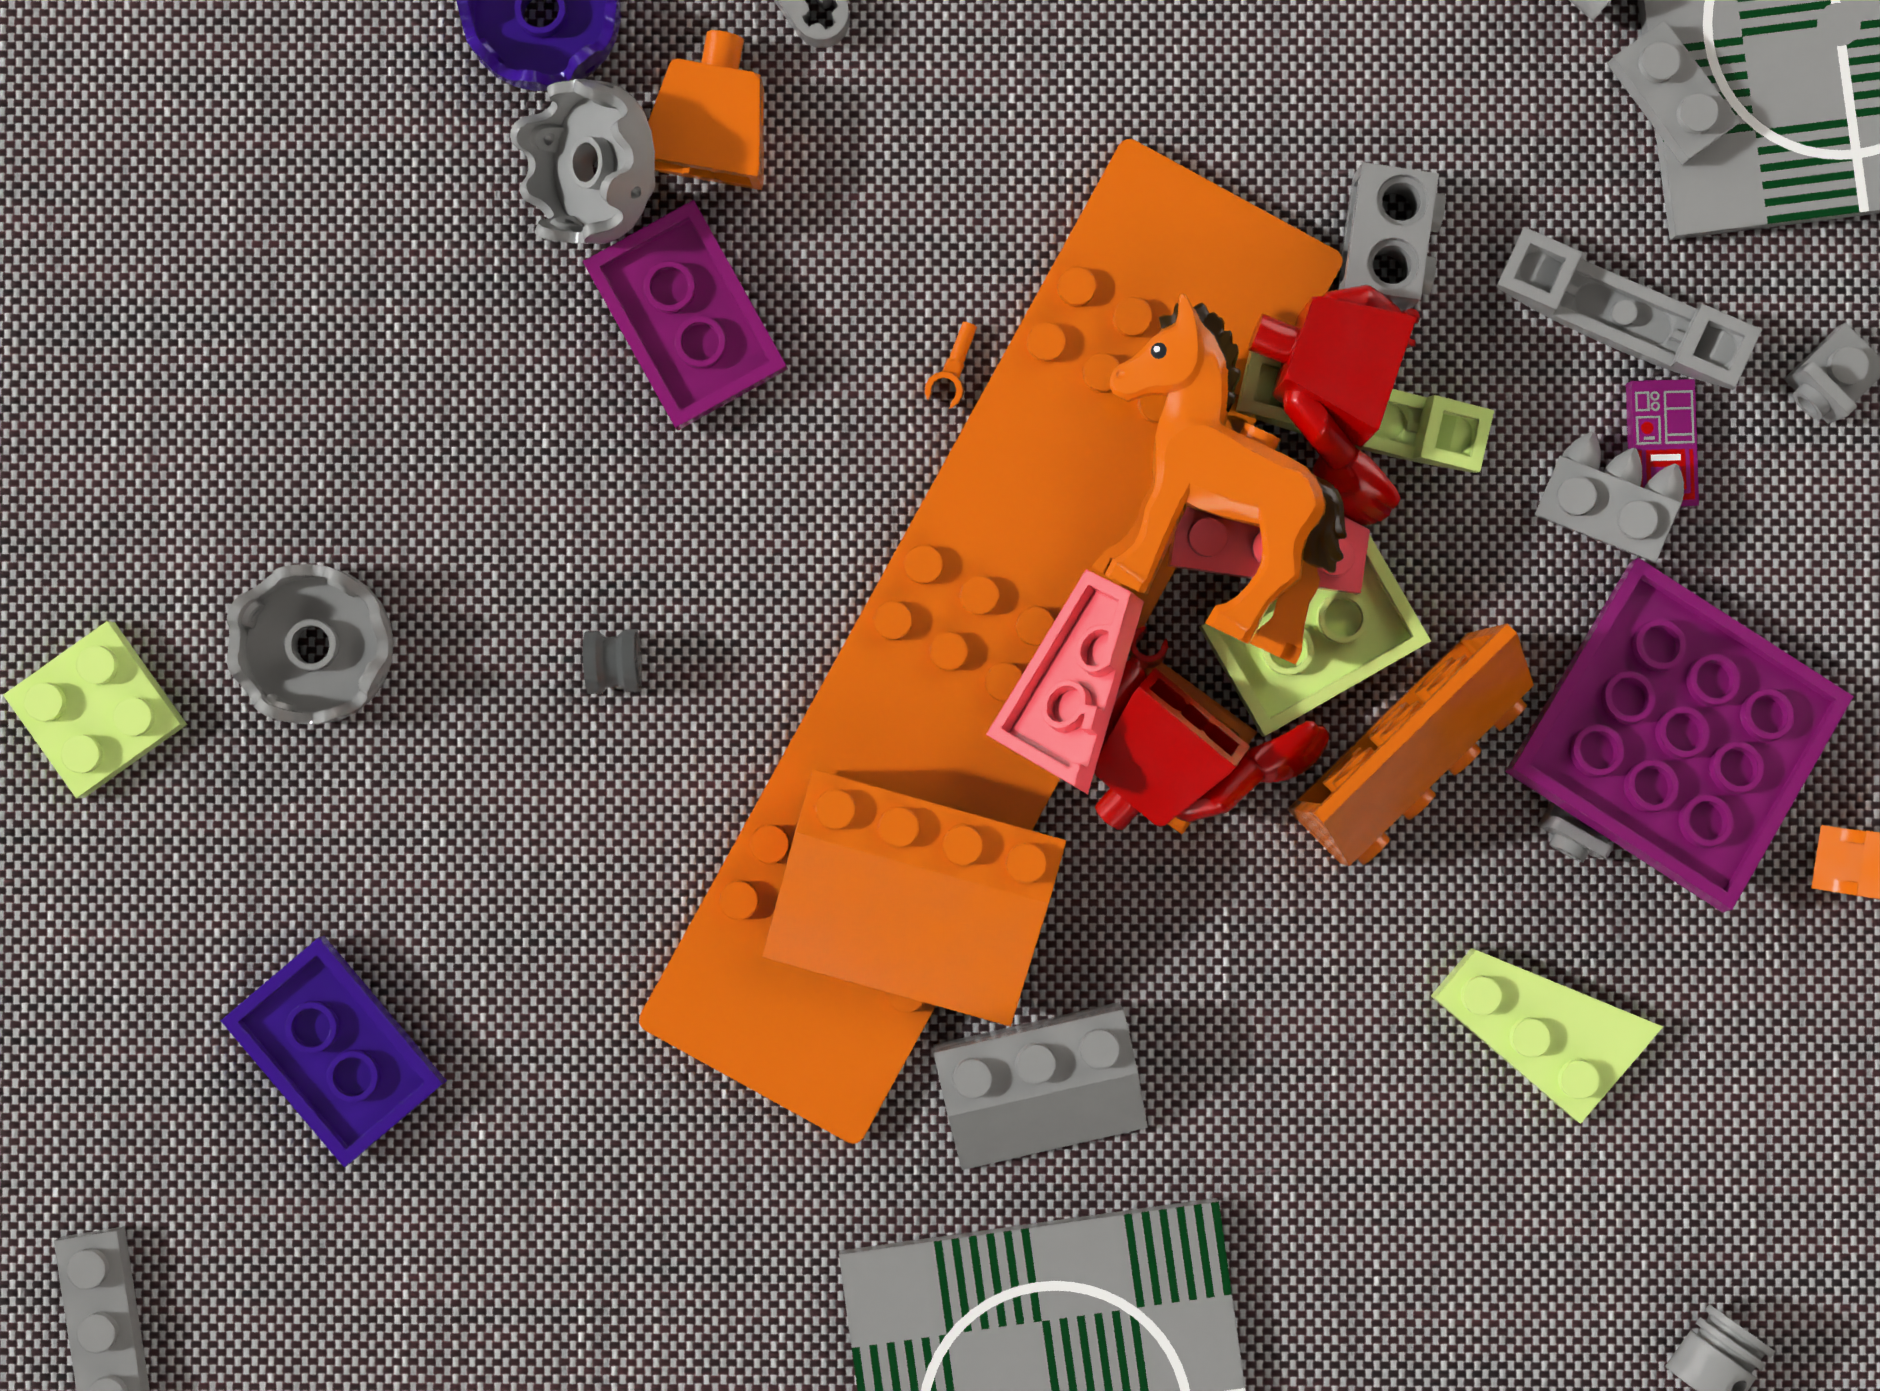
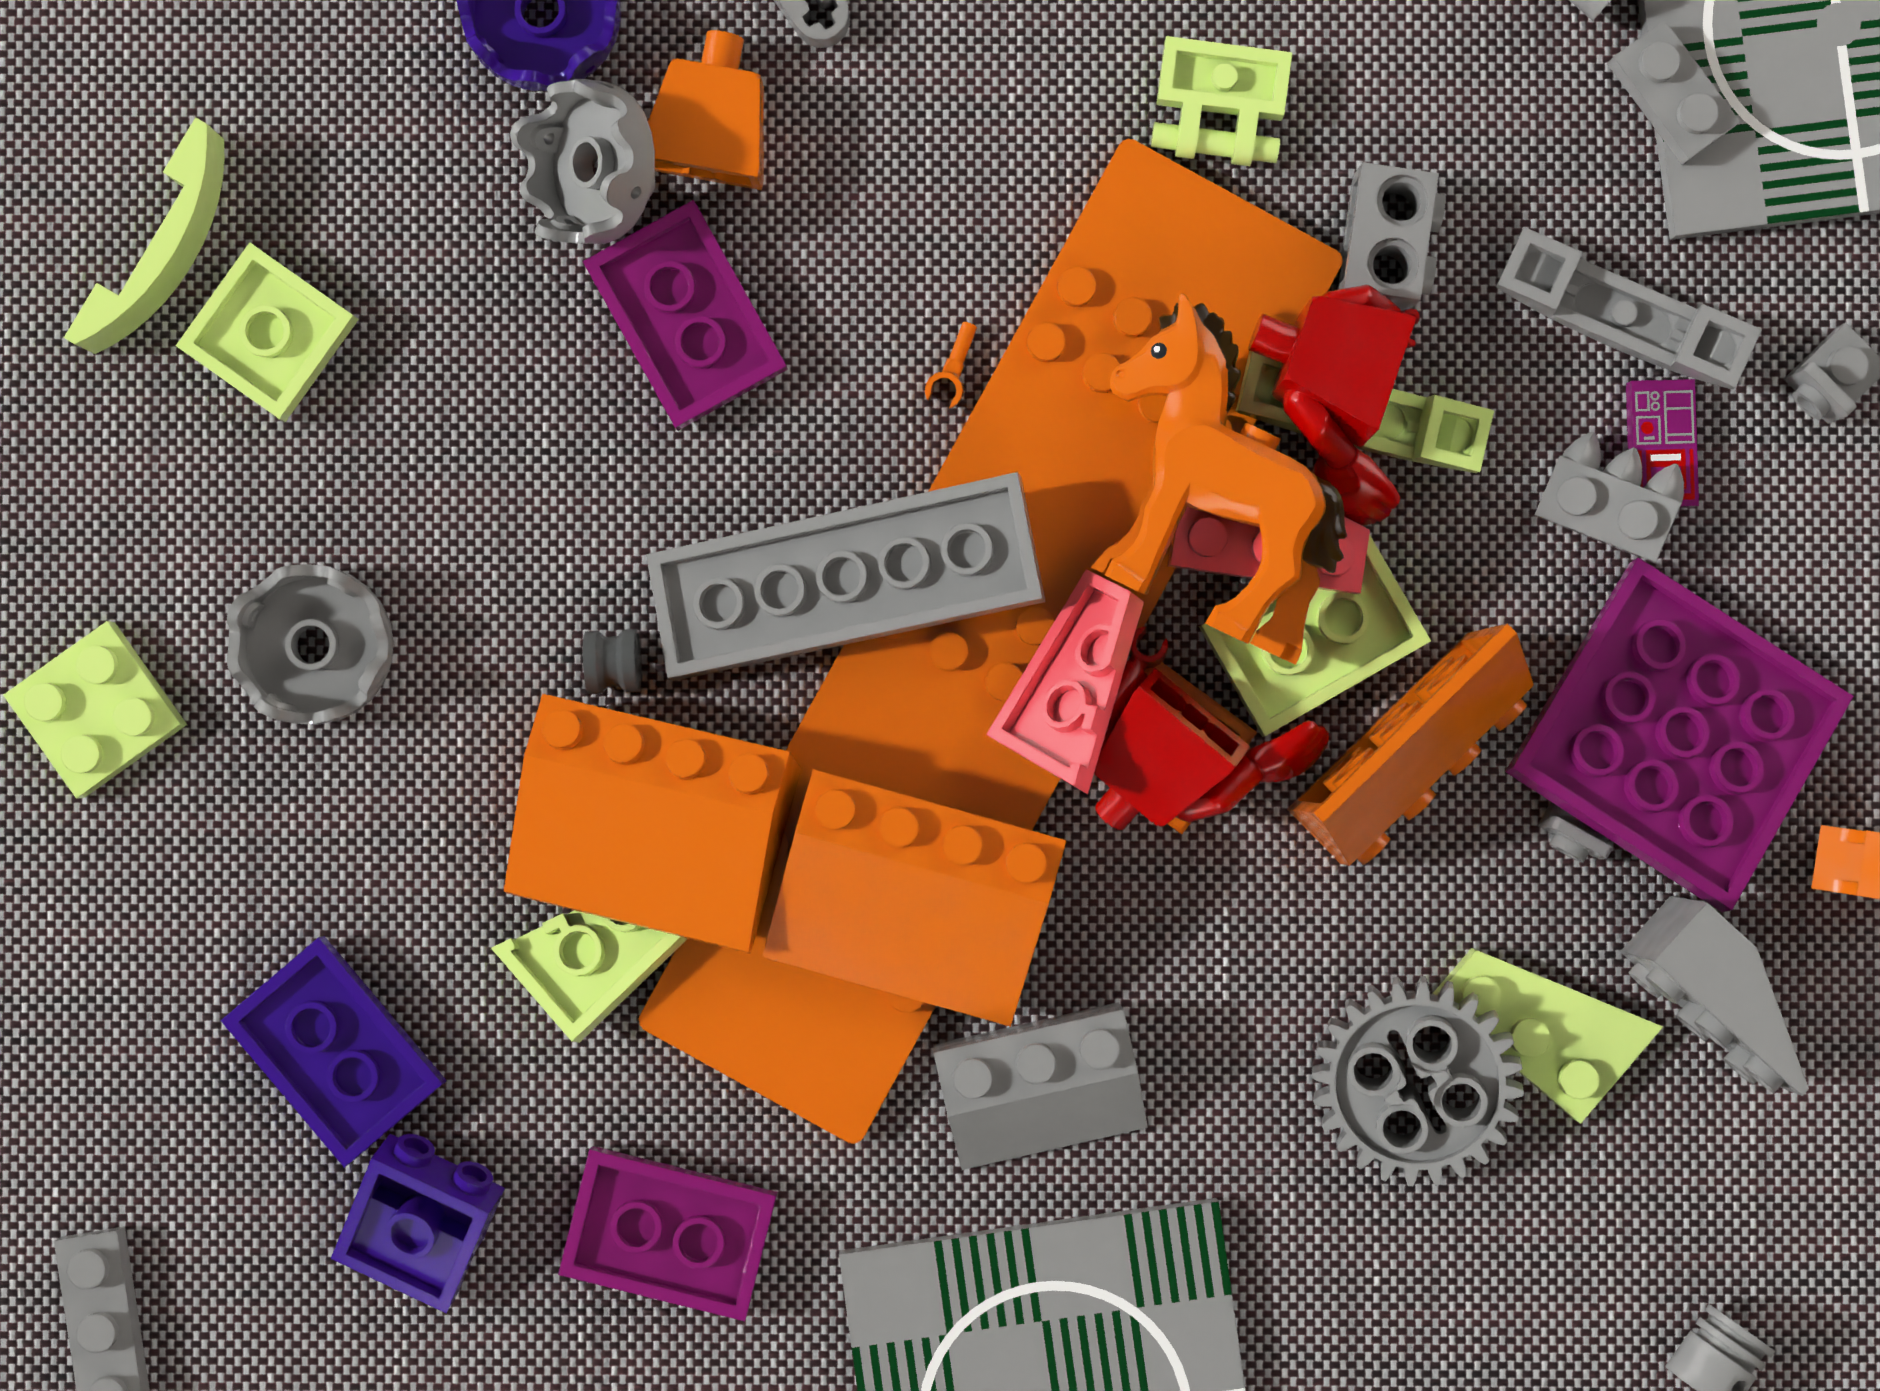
(171, 253): none -> yellowish green slope
(267, 332): none -> yellowish green plate
(418, 1220): none -> dark purple plate
(584, 966): none -> yellowish green wing
(649, 822): none -> orange slope
(667, 1233): none -> magenta plate
(845, 577): none -> light grey plate
(1222, 81): none -> yellowish green plate
(1468, 1058): none -> light grey gear
(1720, 985): none -> light grey slope

